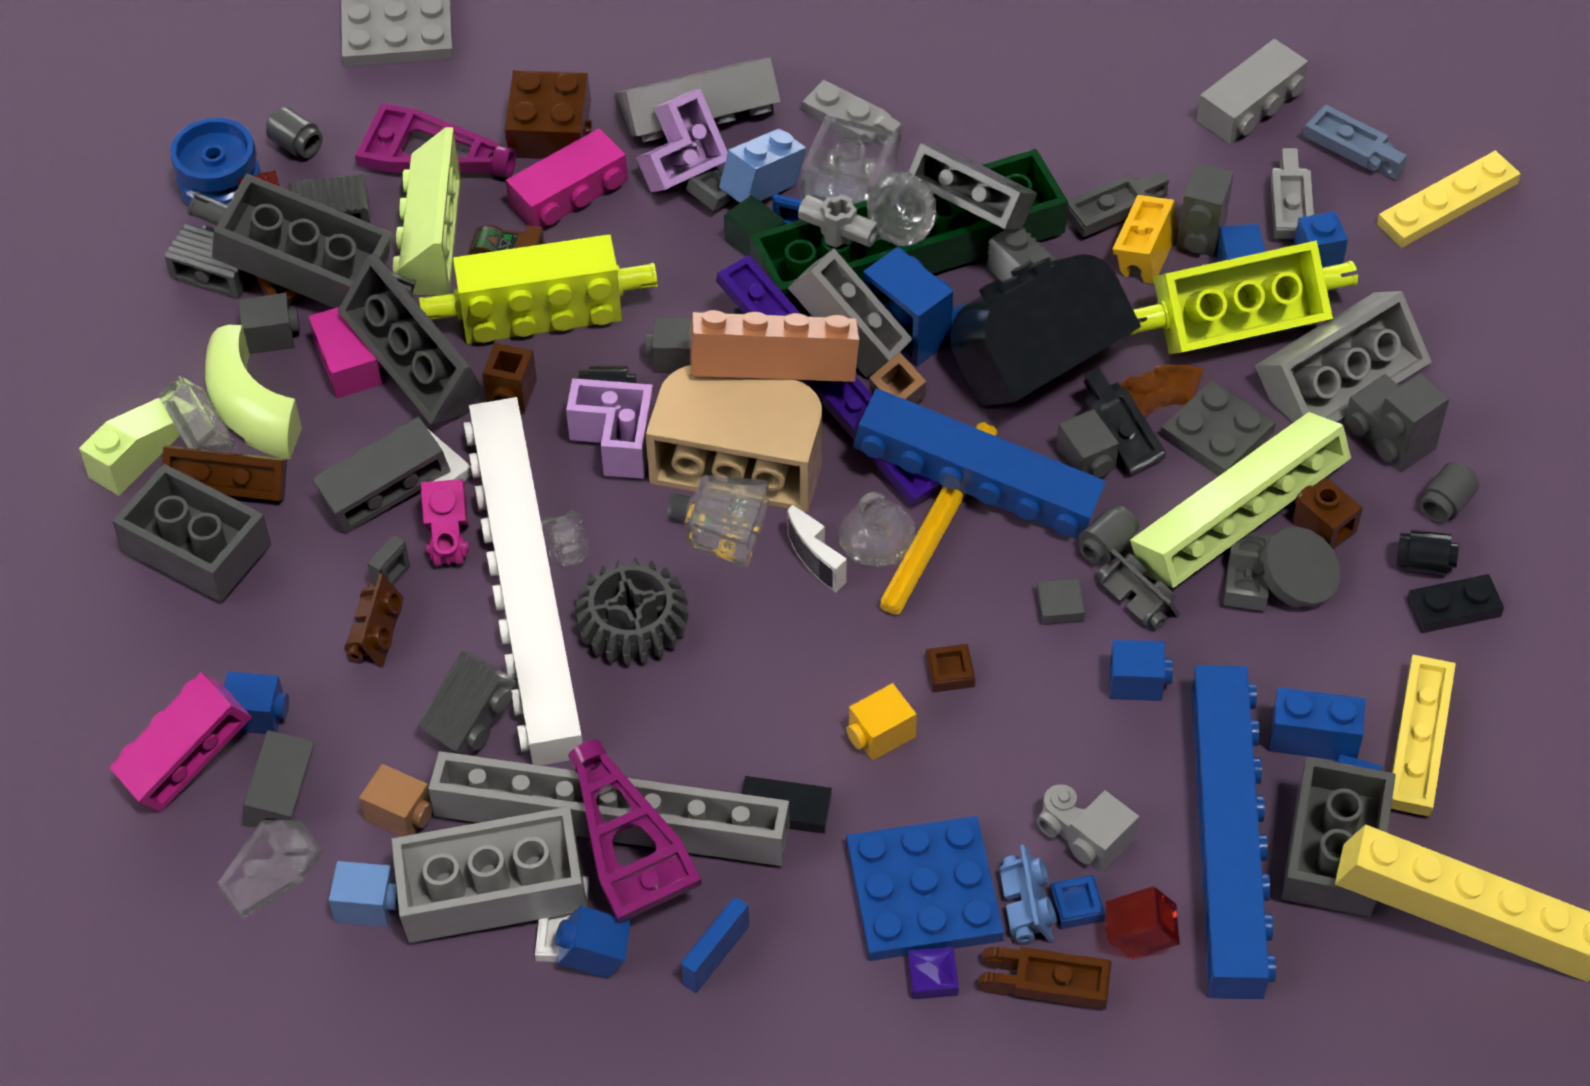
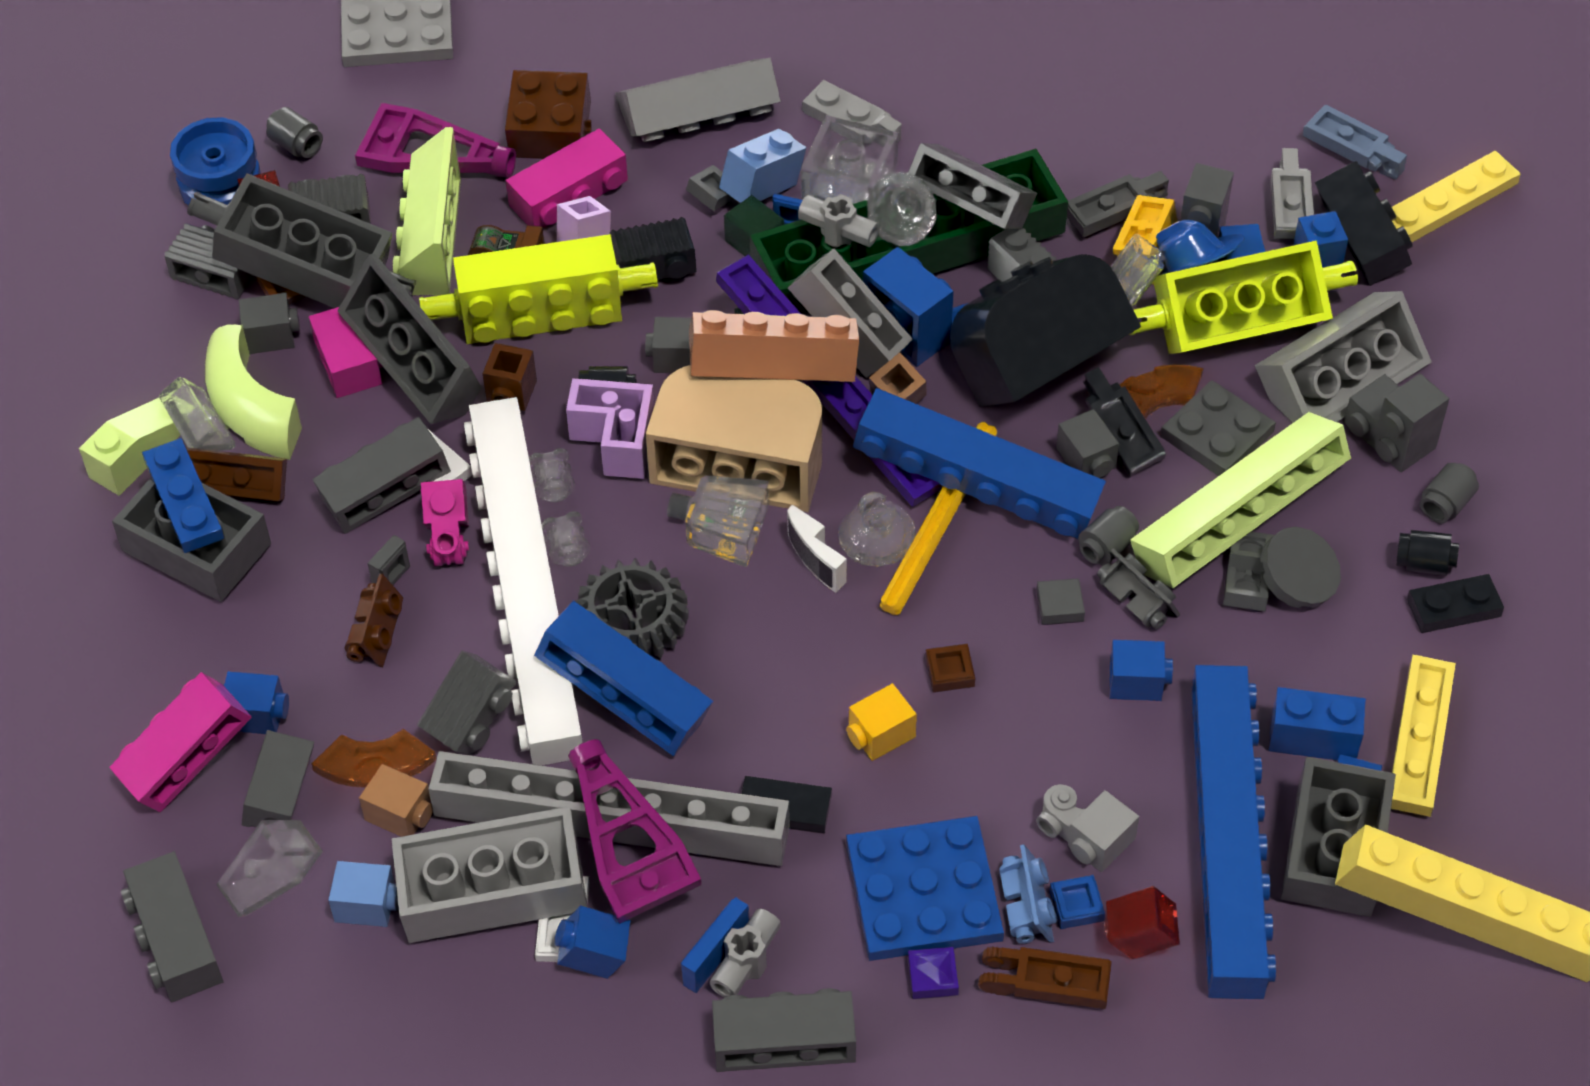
(170, 927): none -> dark grey brick
(183, 495): none -> blue plate
(356, 762): none -> clear orange tile
(552, 475): none -> clear brick
(582, 219): none -> lavender brick
(623, 678): none -> blue brick
(663, 243): none -> black brick
(692, 142): lavender brick -> none
(745, 953): none -> light grey axle
(784, 1030): none -> dark grey brick
(1138, 267): none -> clear brick
(1193, 244): none -> blue piece
(1252, 91): light grey brick -> none
(1327, 512): reddish brown brick -> none
(1366, 221): none -> black brick

